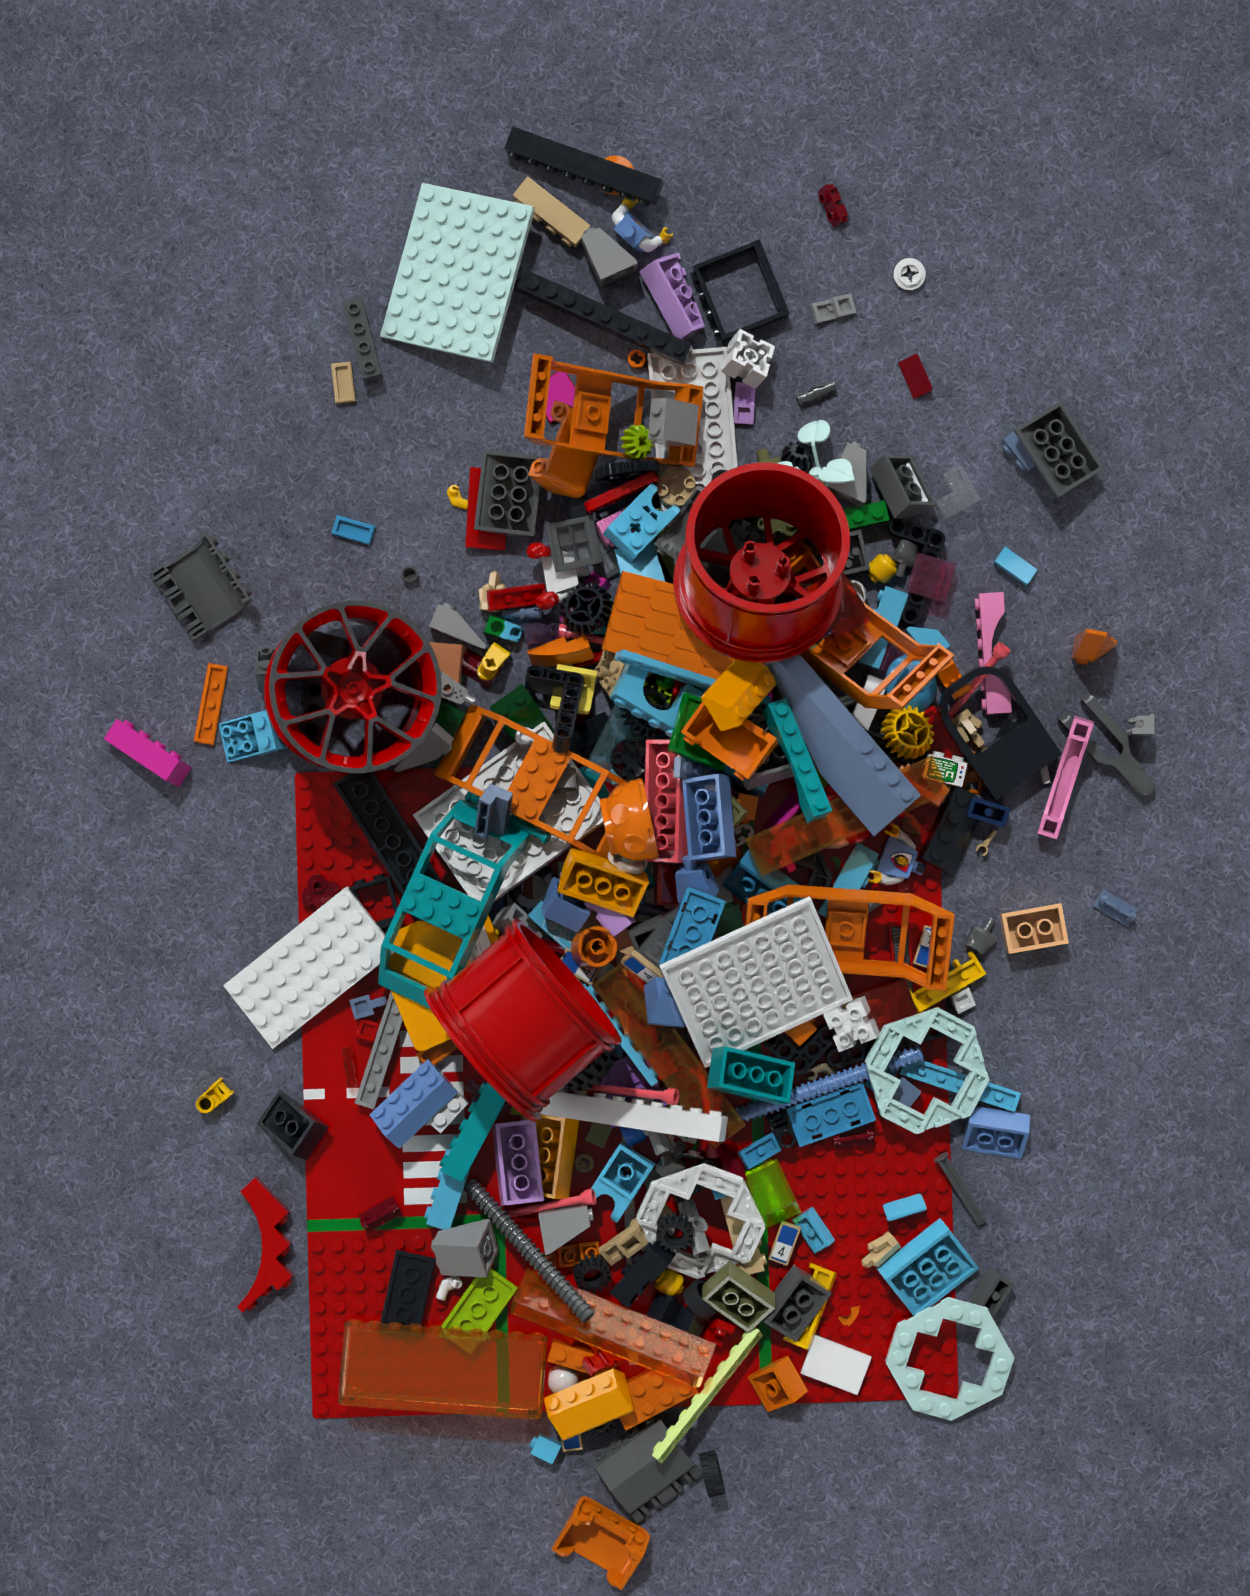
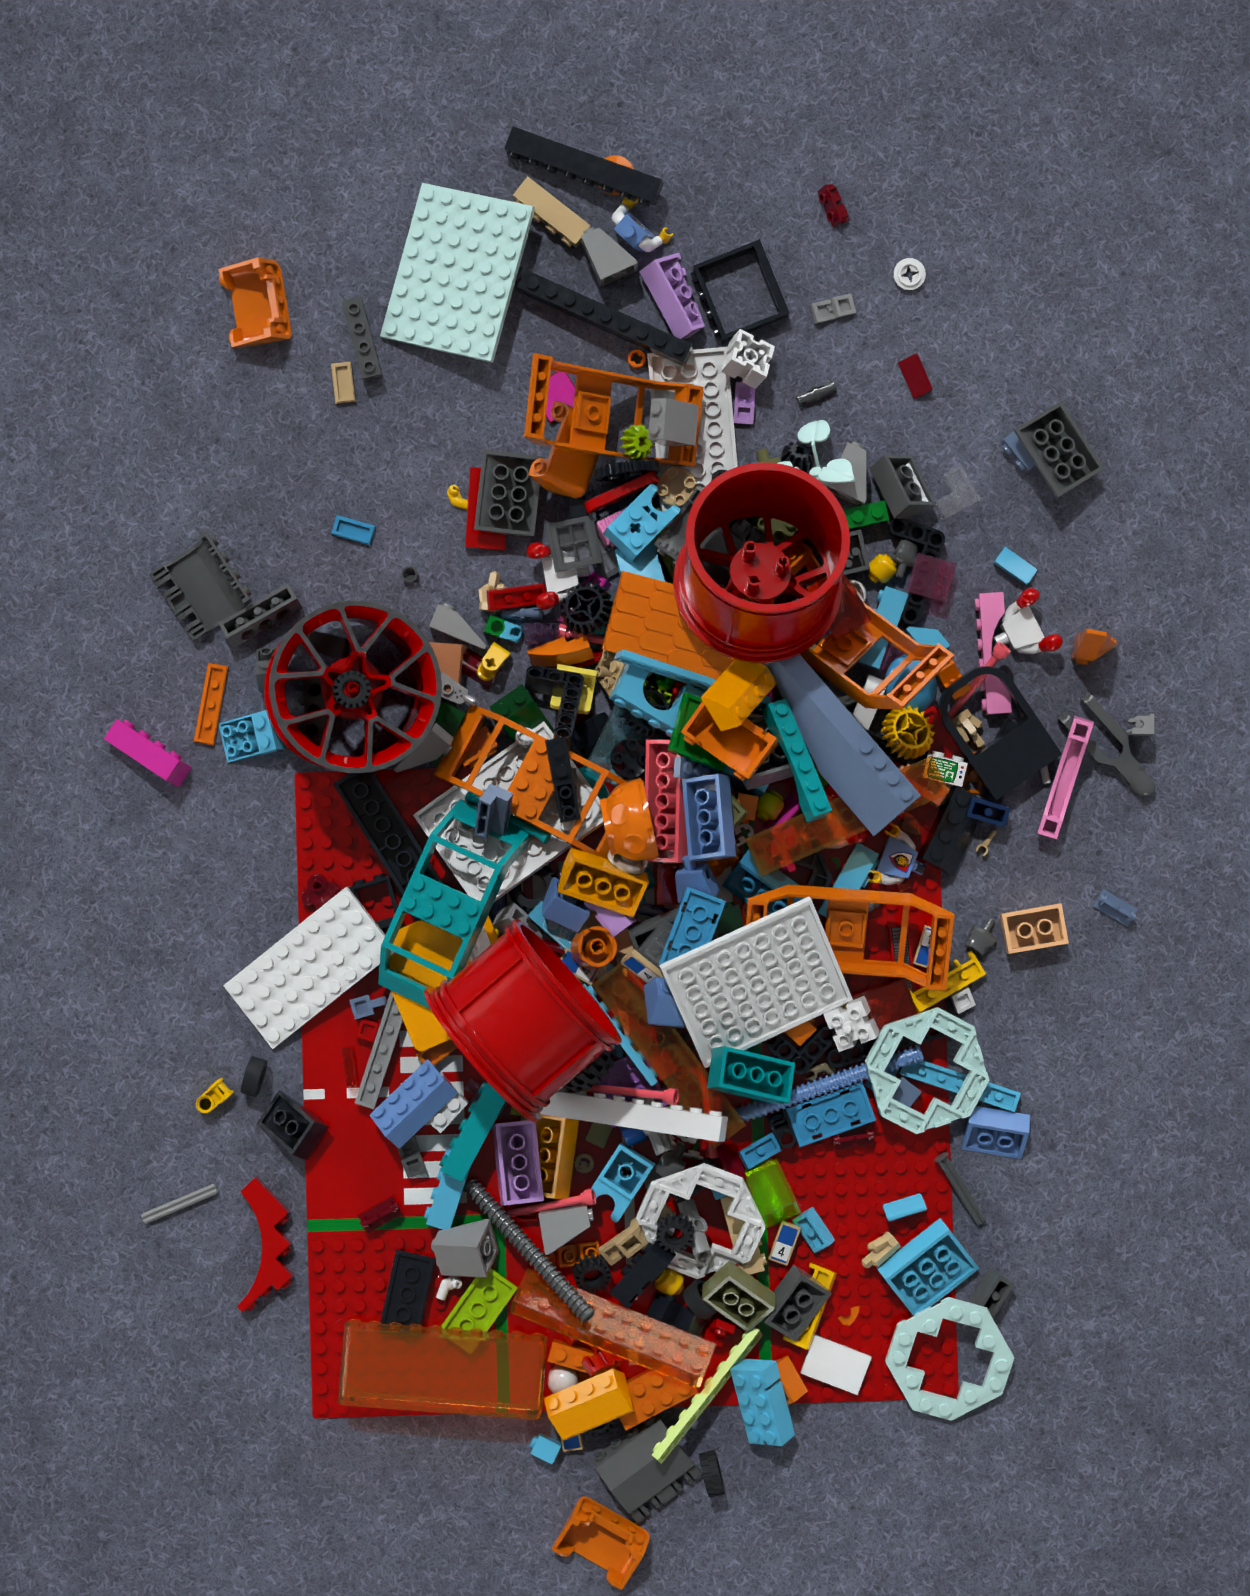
(179, 1203): none -> light grey axle
(254, 1076): none -> black tyre
(257, 302): none -> orange windscreen
(260, 615): none -> dark grey brick
(360, 680): none -> black tyre
(412, 1158): none -> dark grey slope
(478, 746): none -> orange bracket
(562, 779): none -> black slope
(763, 1410): none -> medium azure piece
(769, 806): none -> head
(1022, 629): none -> white torso

